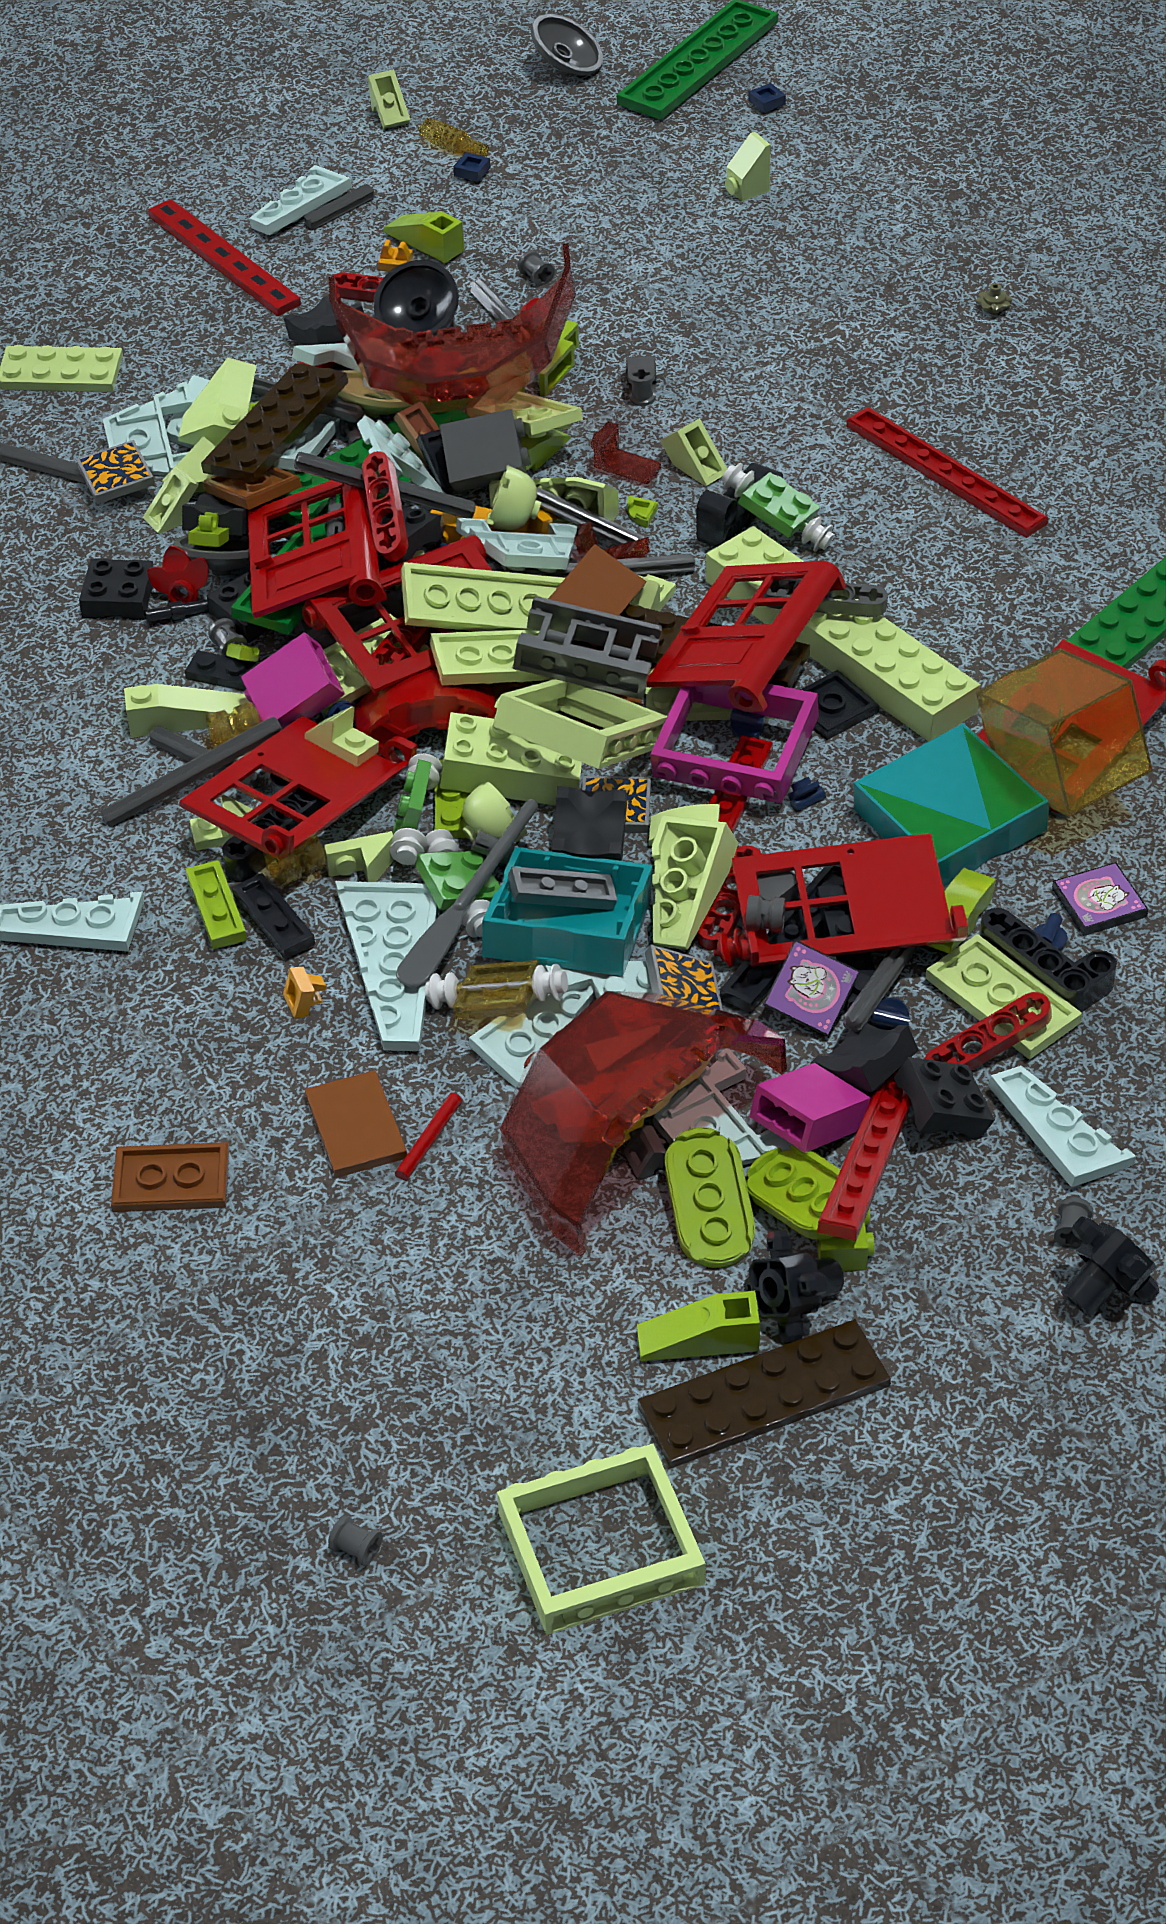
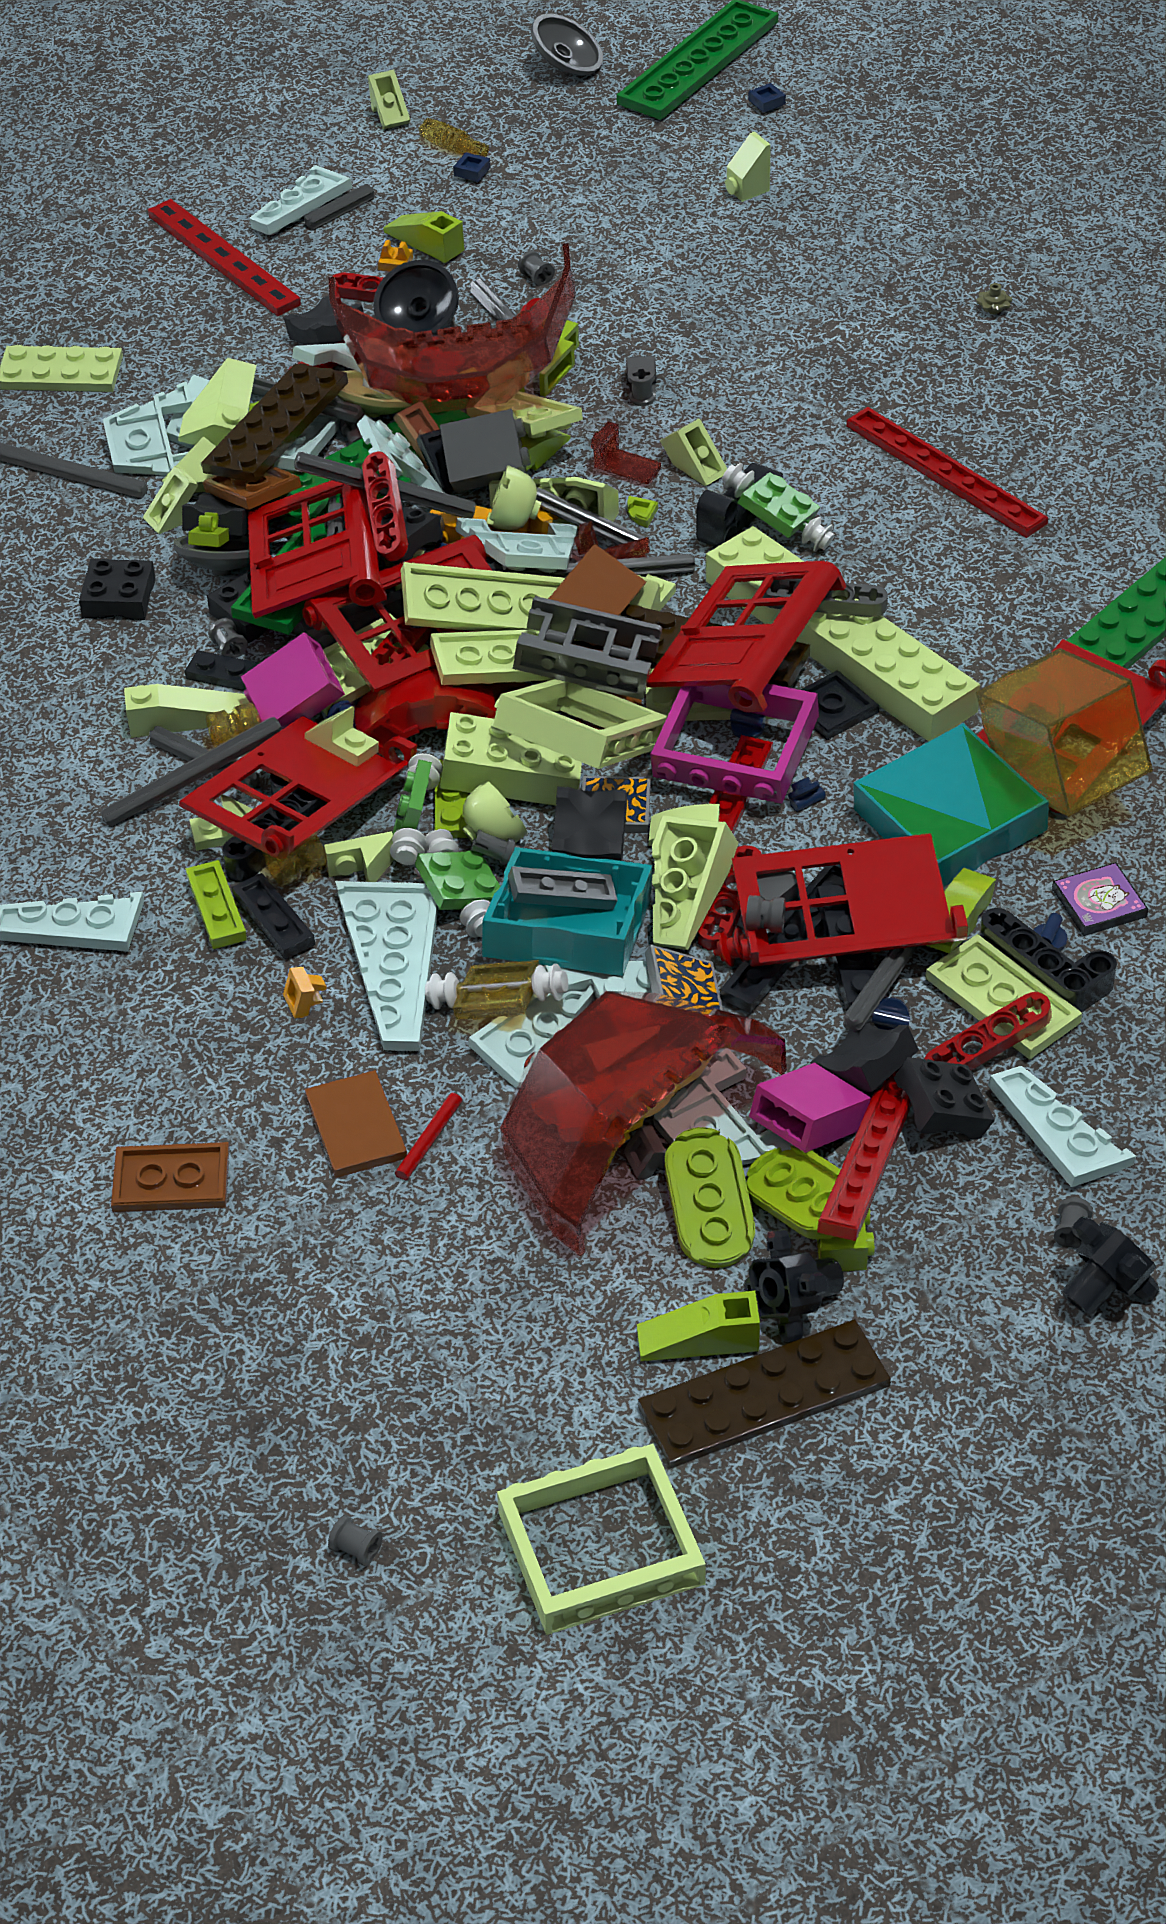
(115, 471): tile -> none
(176, 610): black bar -> none
(179, 571): red plate -> none
(243, 652): lime tile -> none
(434, 943): dark grey piece -> none
(811, 988): tile -> none

